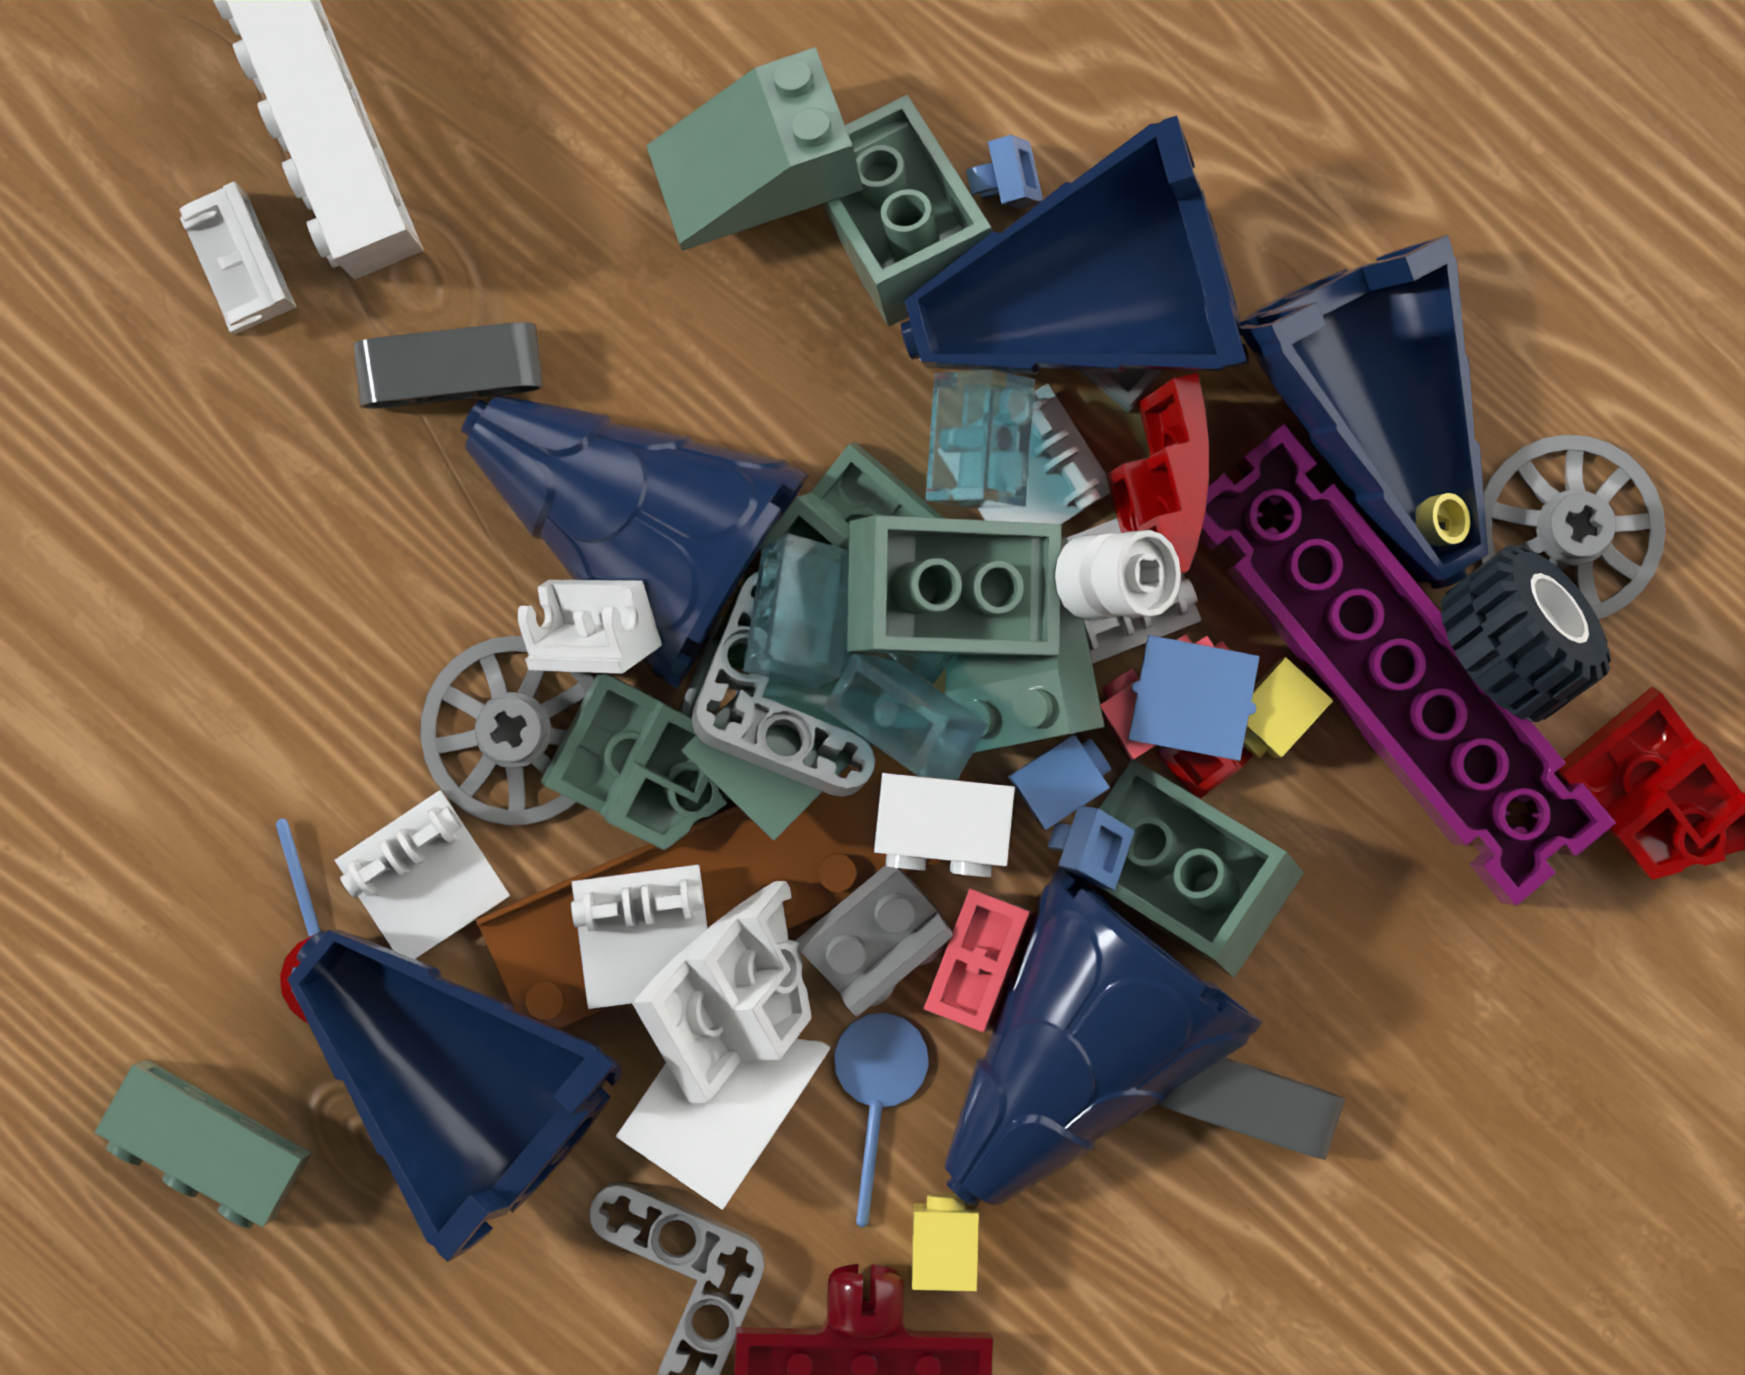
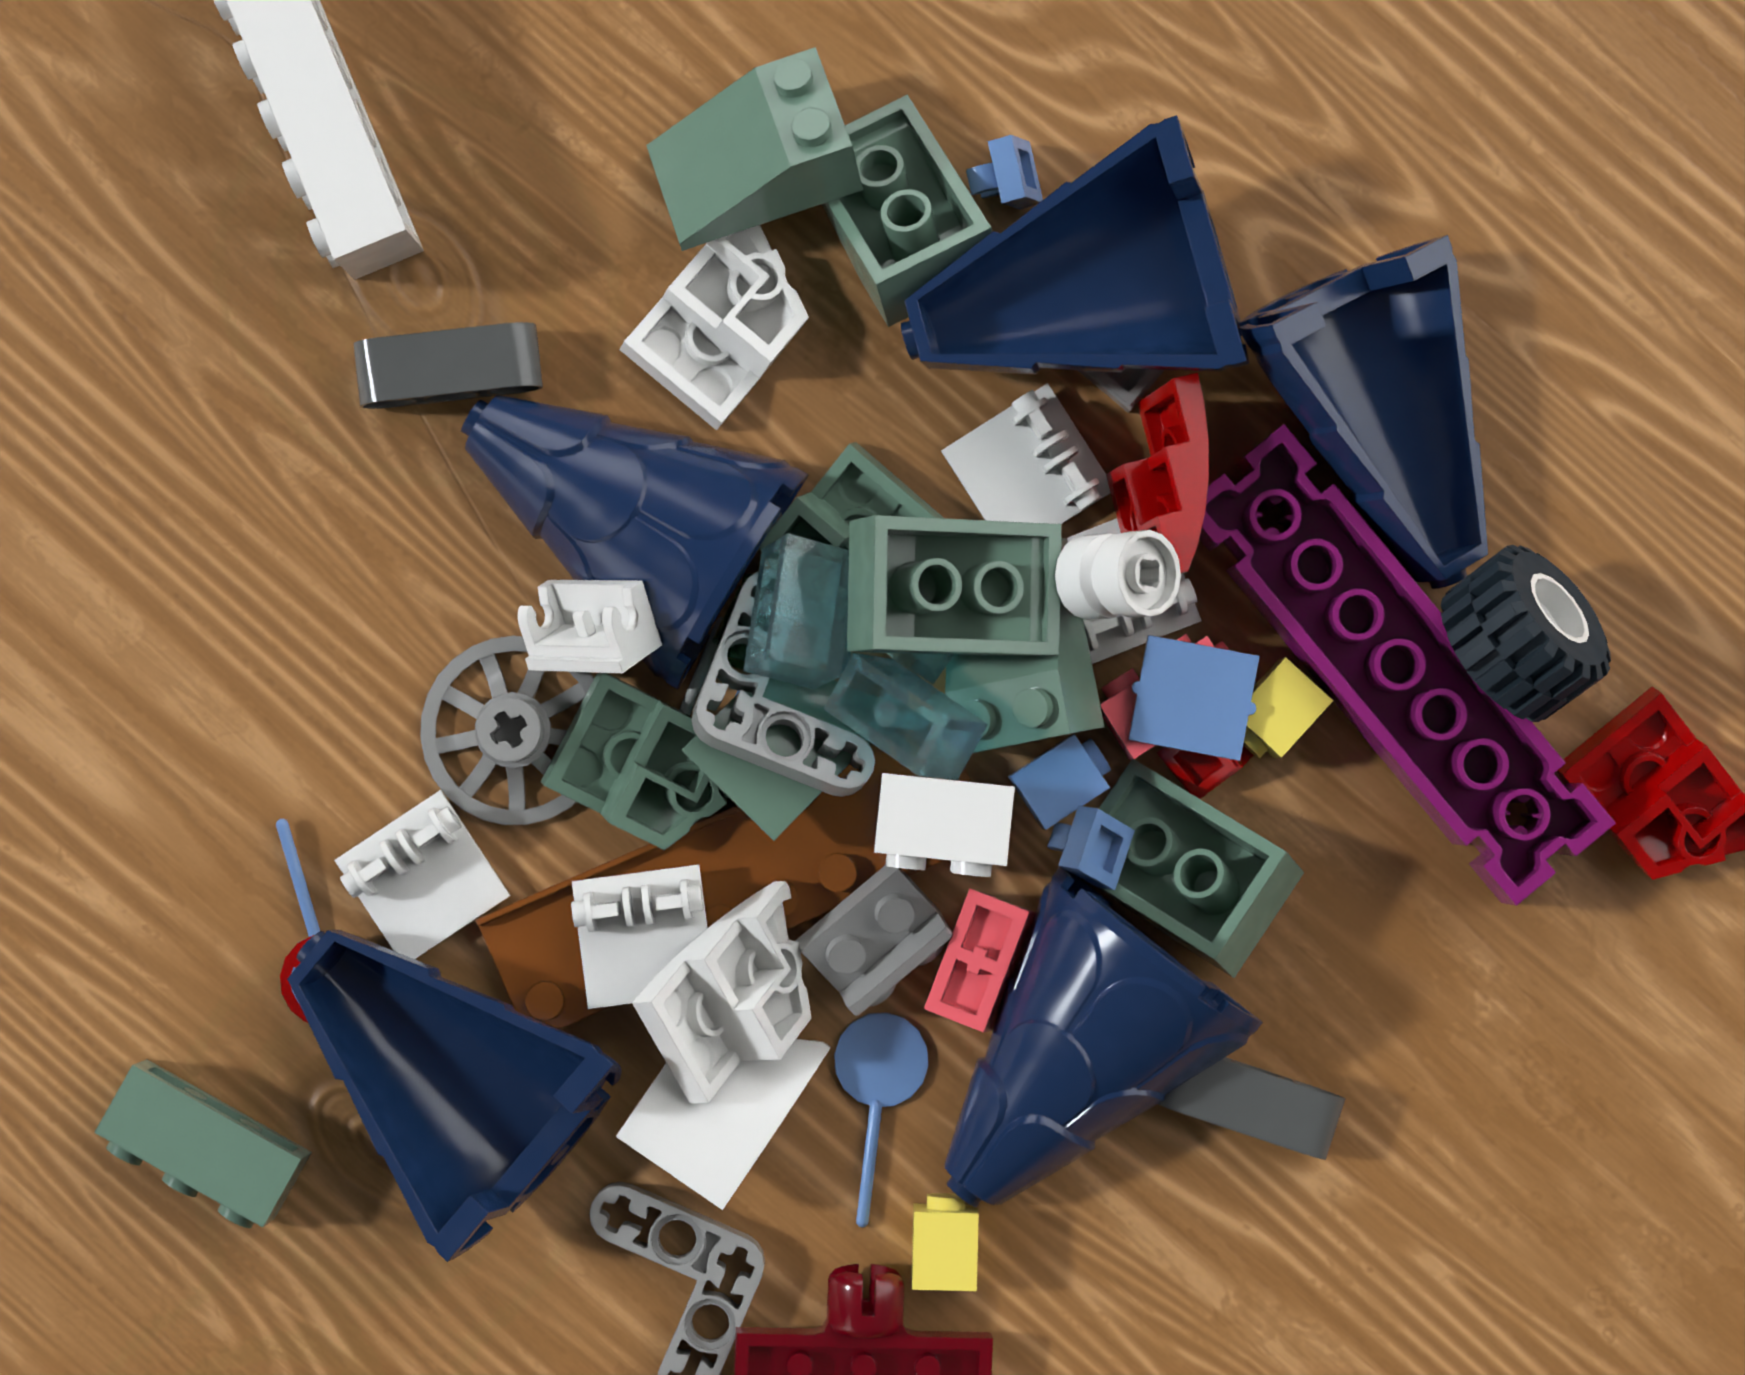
(236, 258): white hinge -> none
(719, 325): none -> white slope
(980, 439): clear light blue brick -> none
(1445, 509): light yellow hinge -> none
(1579, 524): light grey wheel -> none

